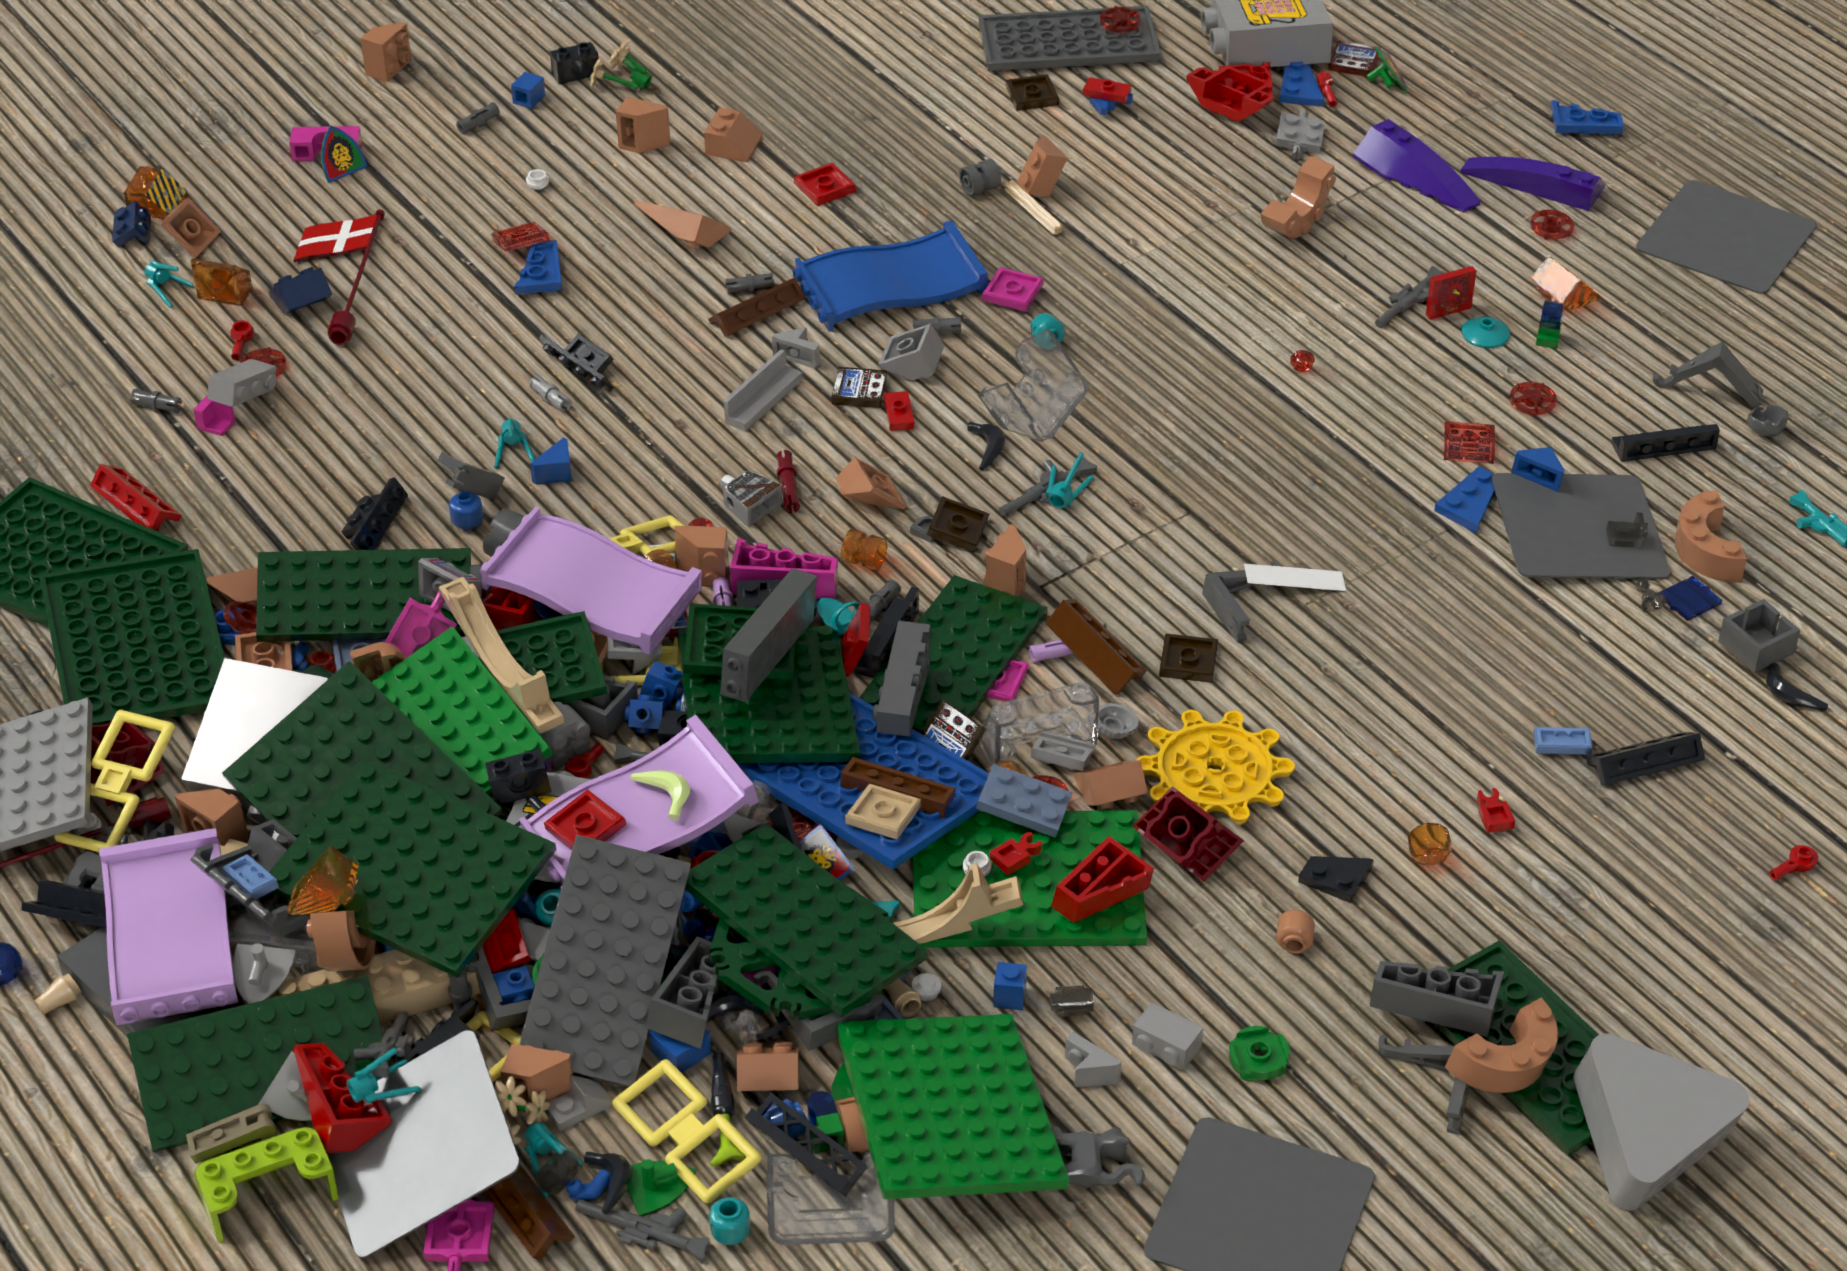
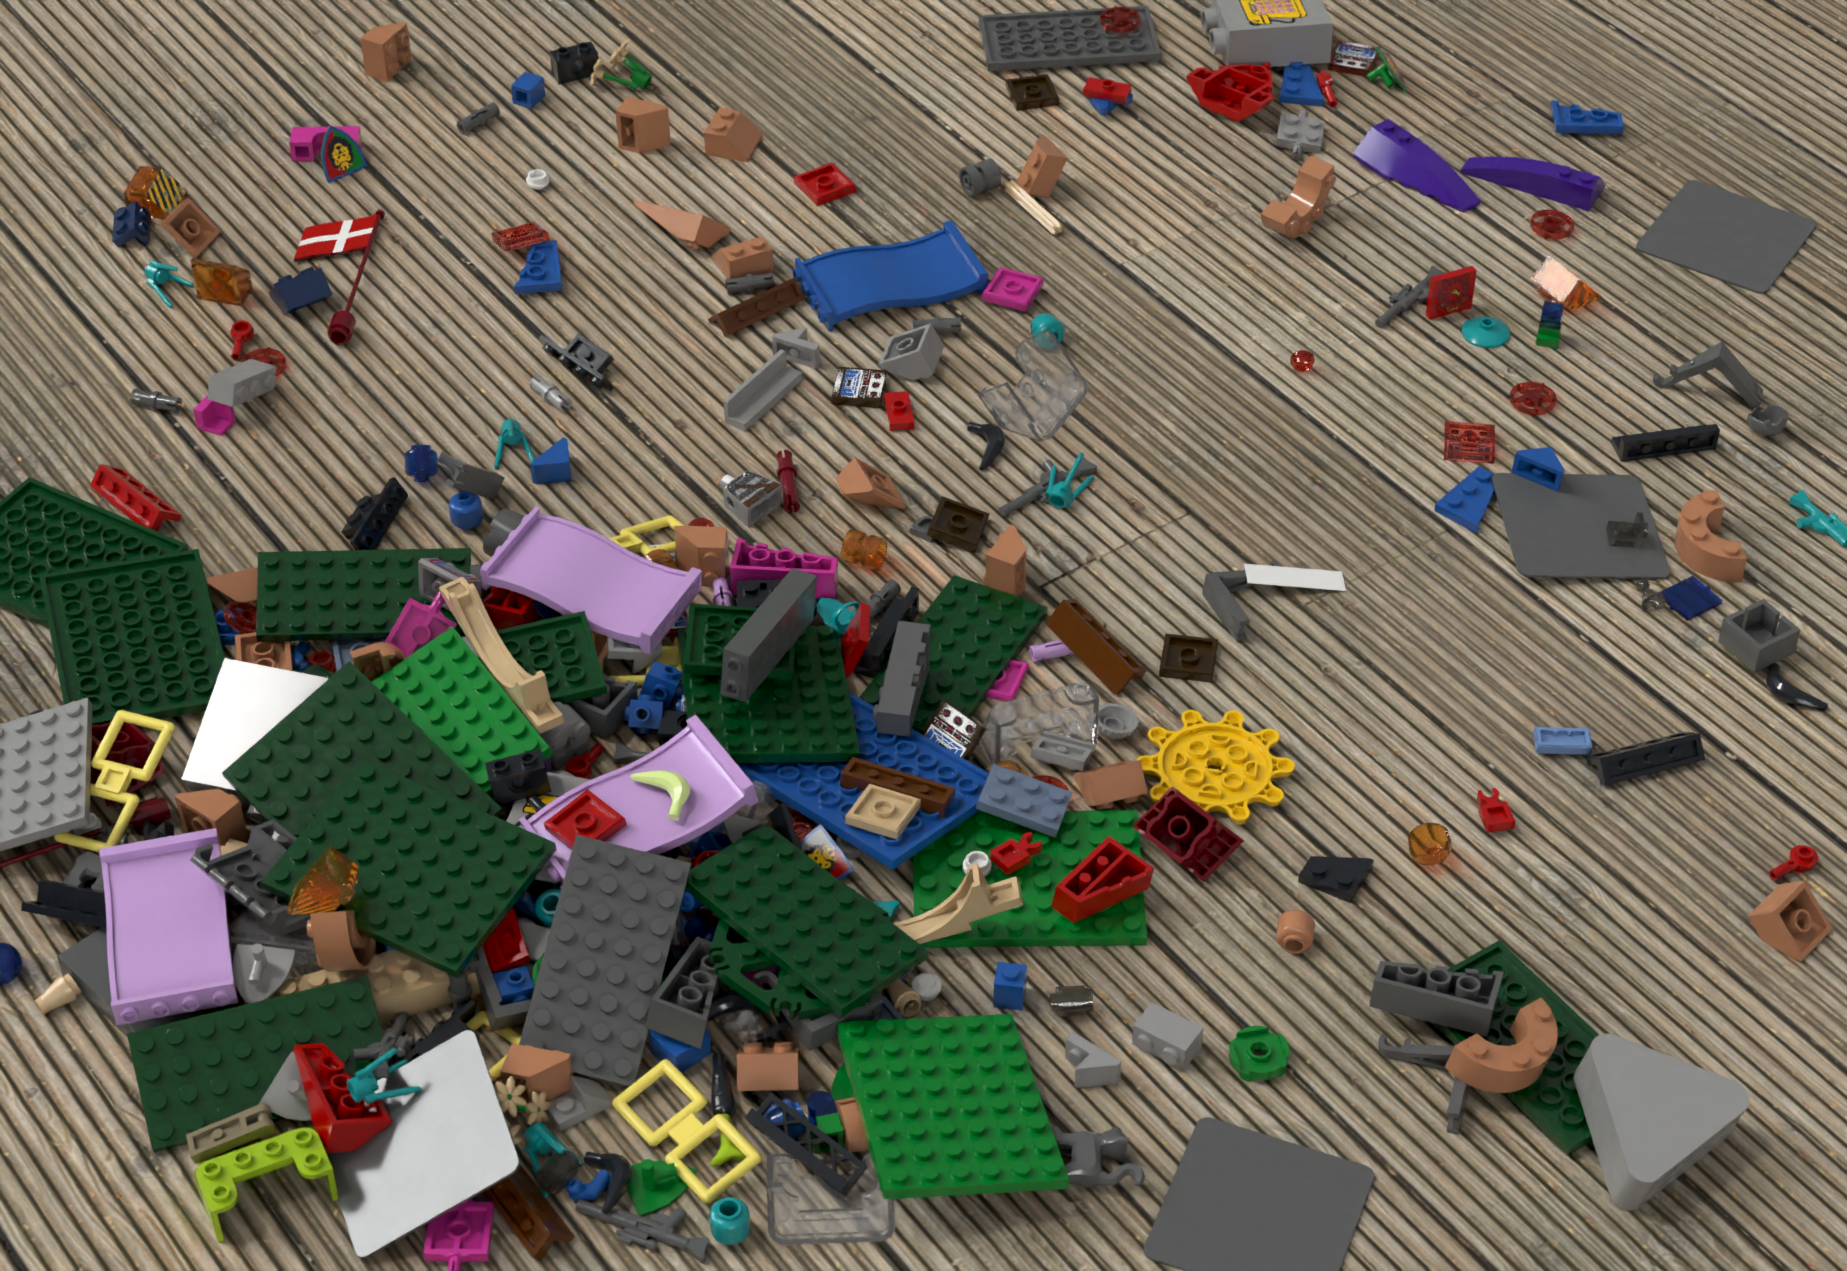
(250, 877): medium blue plate -> none
(421, 462): none -> clear blue head
(745, 258): none -> nougat slope
(1791, 920): none -> nougat slope

